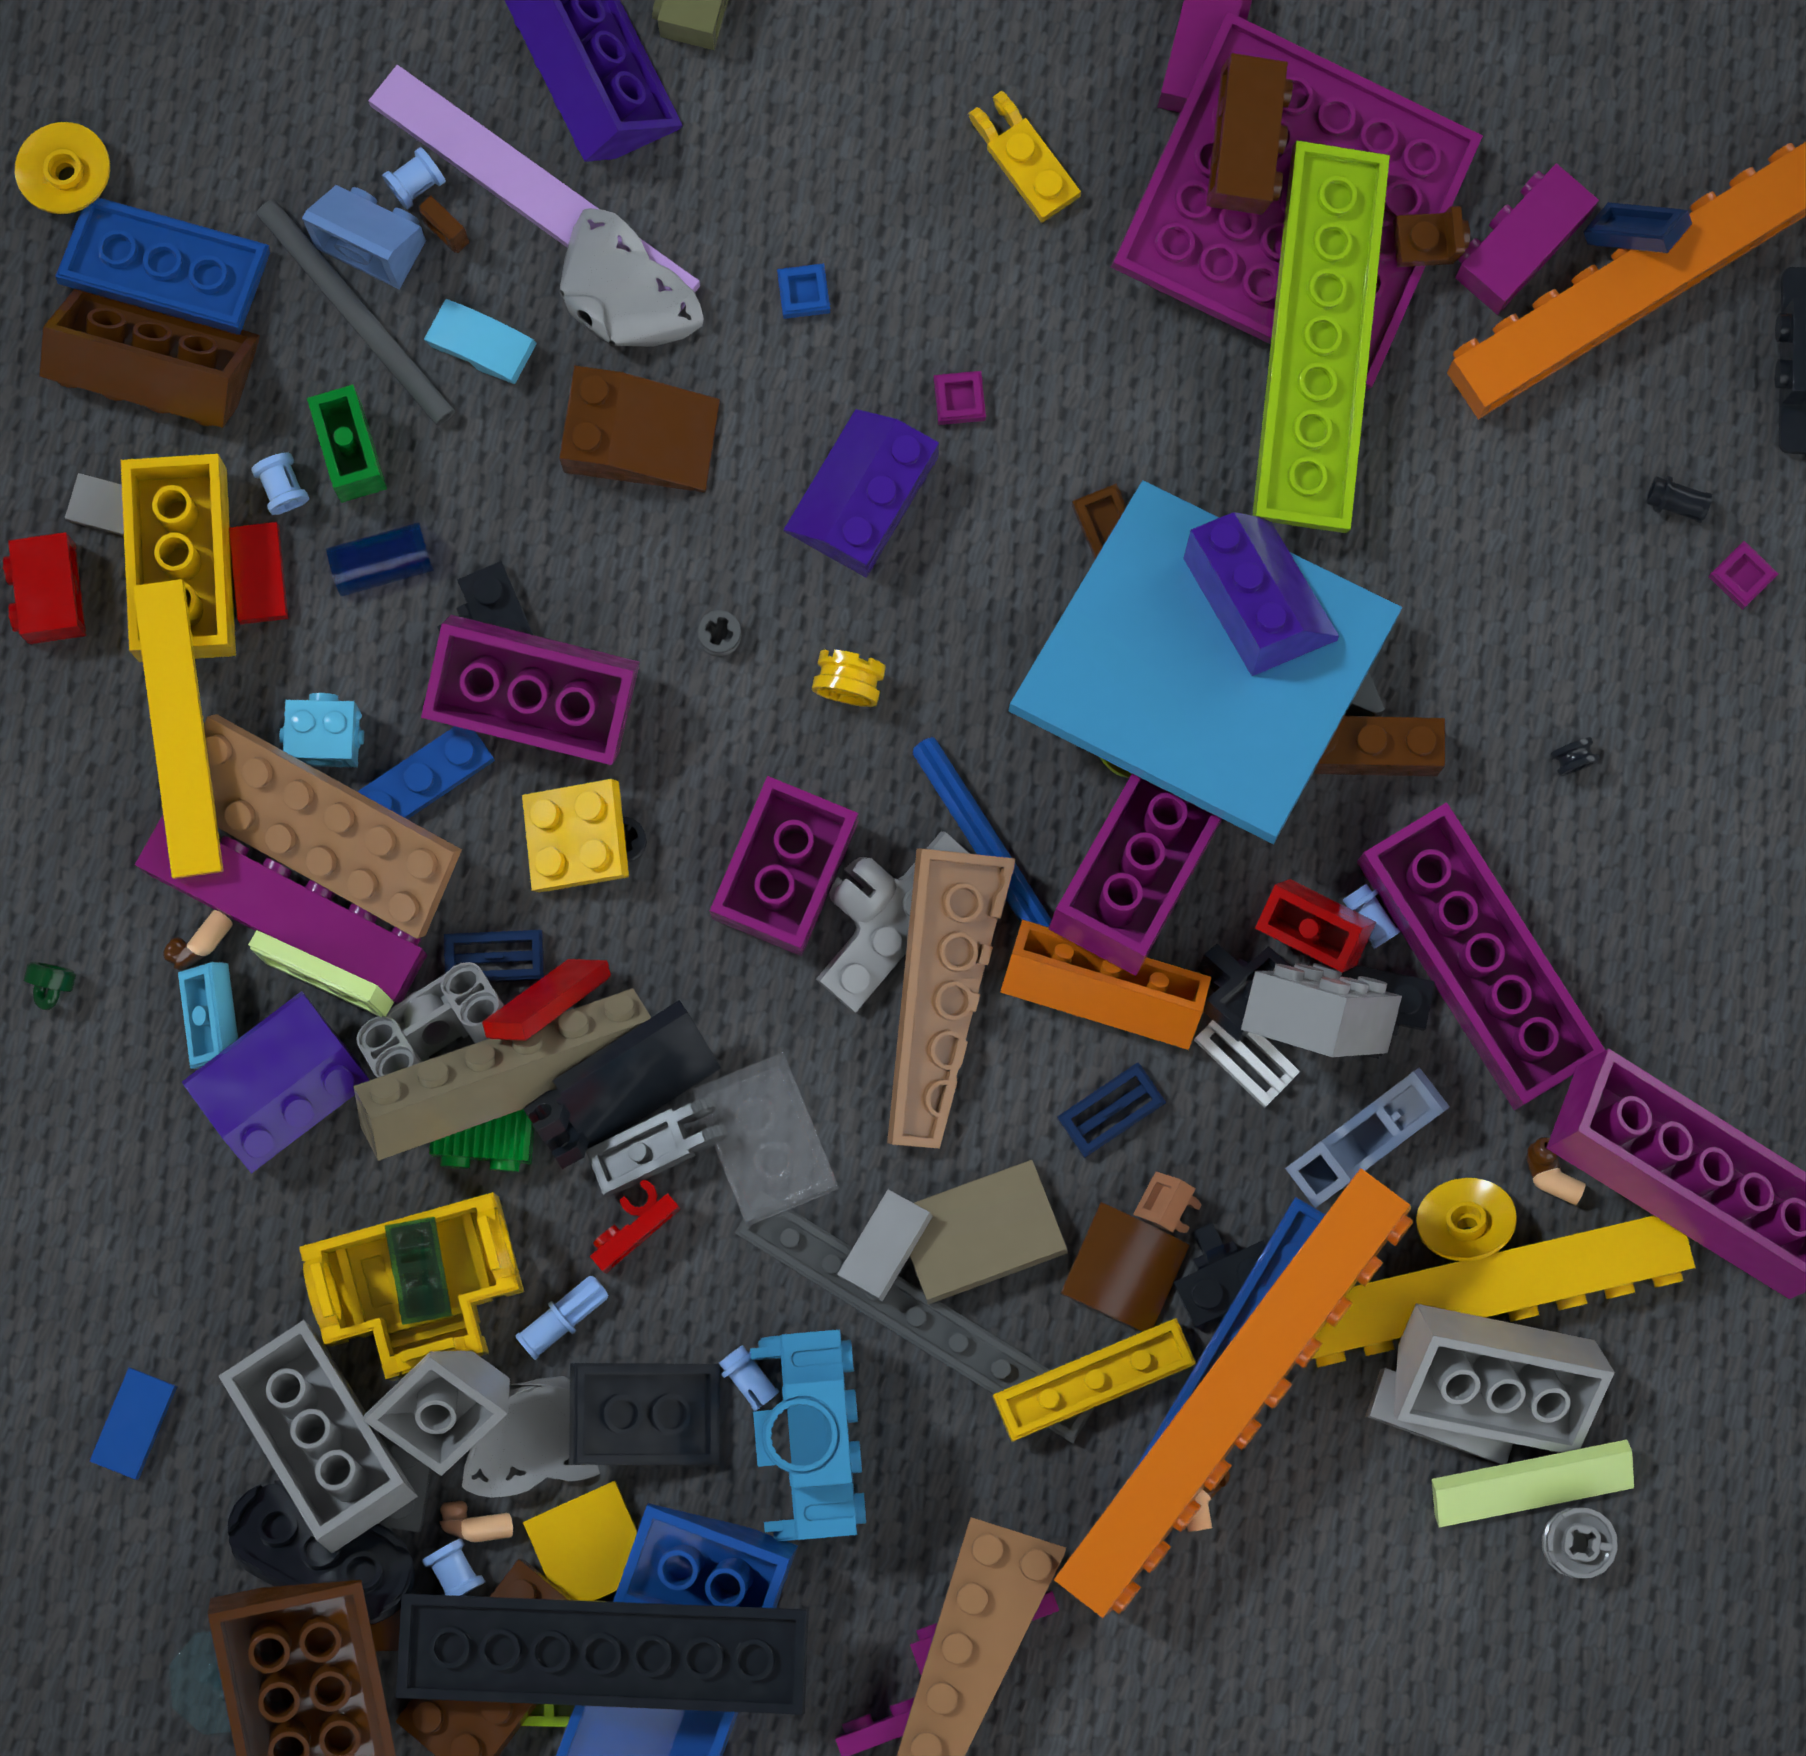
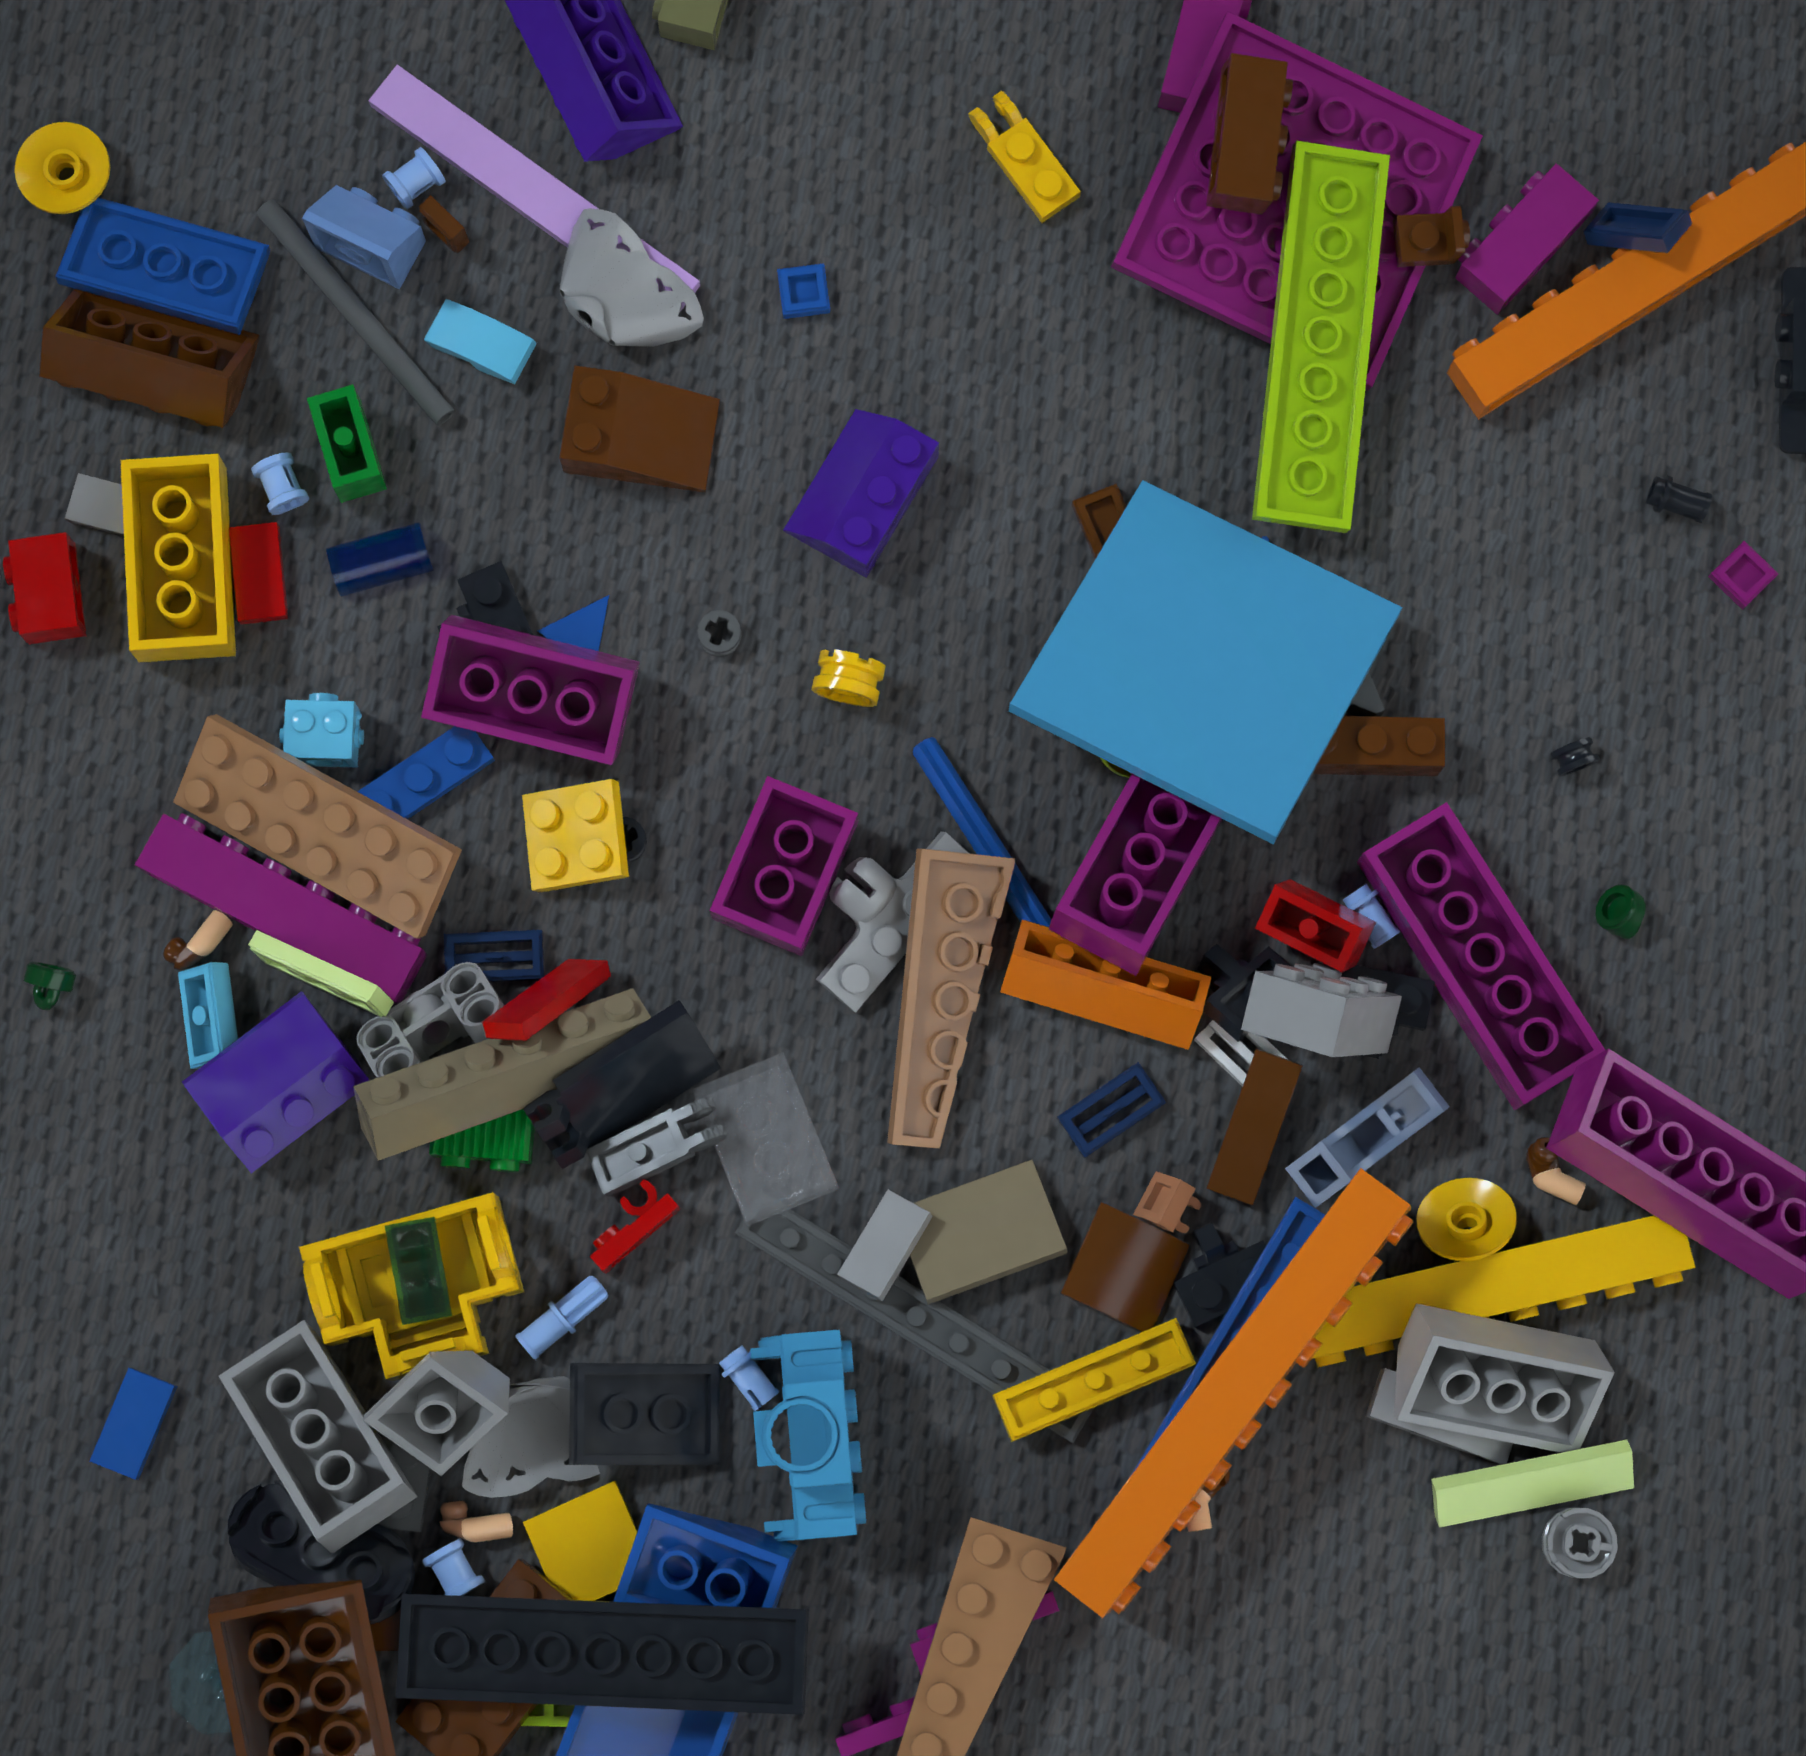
(178, 729): yellow tile -> none
(580, 628): none -> blue piece
(959, 398): magenta tile -> none
(1254, 1126): none -> reddish brown tile
(1257, 591): dark purple slope -> none
(1620, 911): none -> dark green tile

